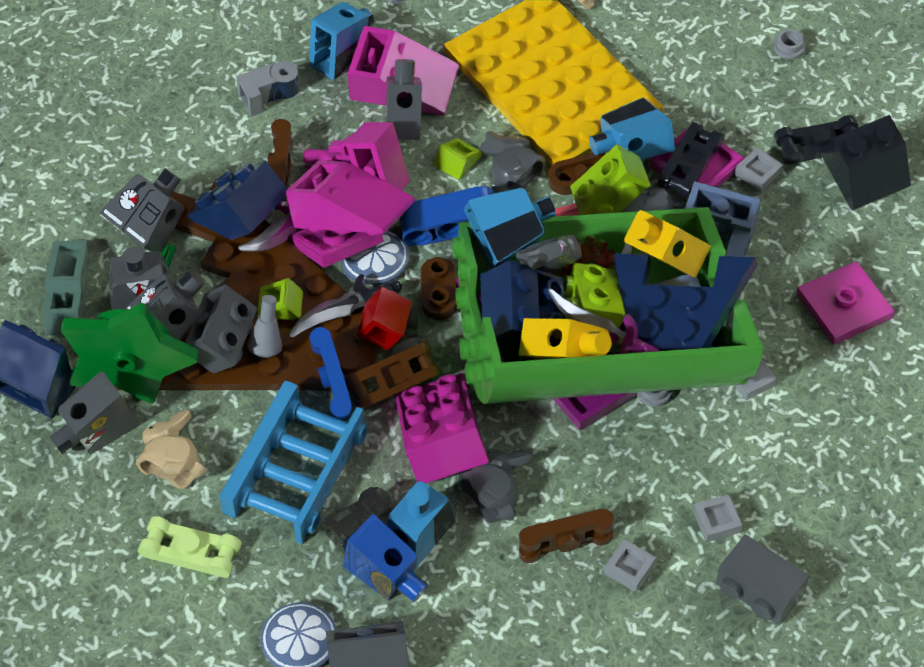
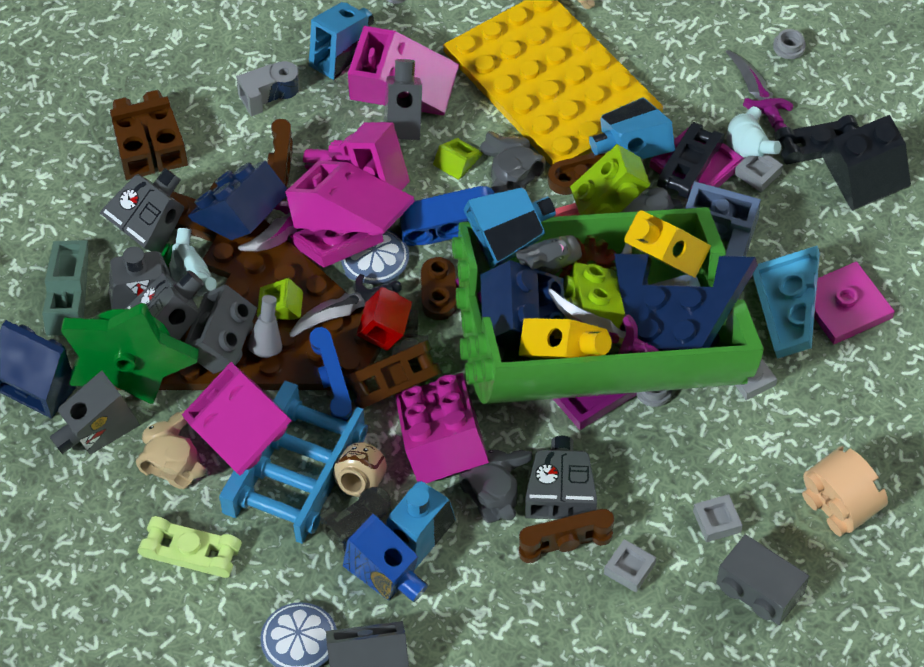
(145, 123): none -> reddish brown hips
(186, 258): none -> light aqua piece
(236, 418): none -> dark pink slope
(359, 468): none -> tan head
(560, 482): none -> dark grey torso
(748, 137): none -> light aqua piece
(757, 87): none -> piece
(788, 299): none -> medium azure wing
(844, 490): none -> light nougat brick

